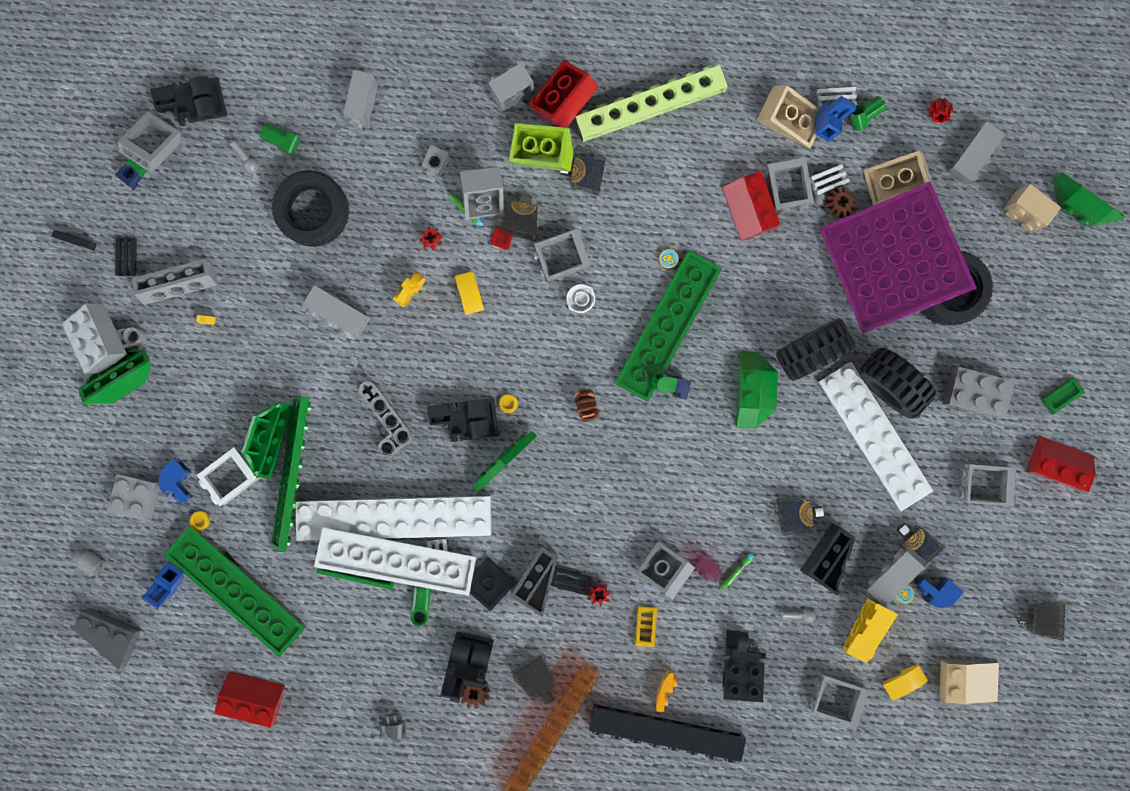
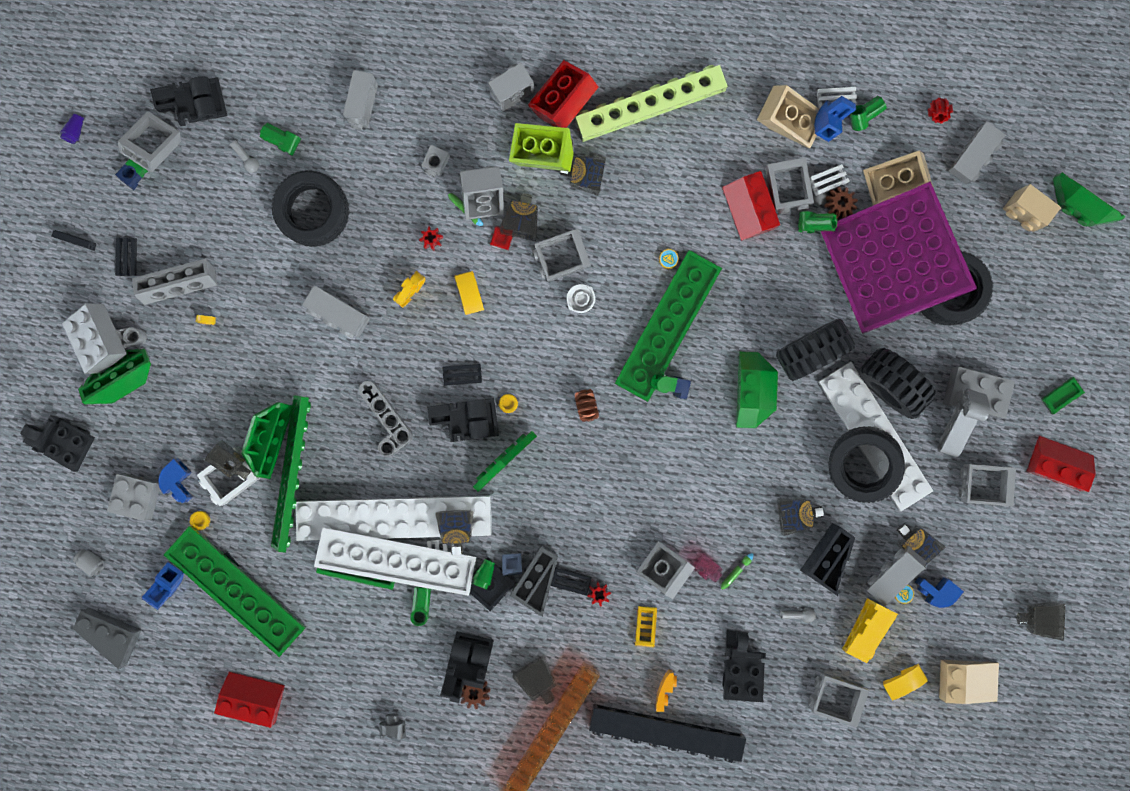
(59, 441): none -> black plate
(72, 129): none -> dark purple cone
(220, 457): none -> clear smoke torso
(446, 376): none -> black tile
(455, 528): none -> torso
(484, 574): none -> green cone
(512, 564): none -> sand blue plate
(814, 222): none -> green piece
(860, 491): none -> black tyre
(970, 409): none -> light grey beam

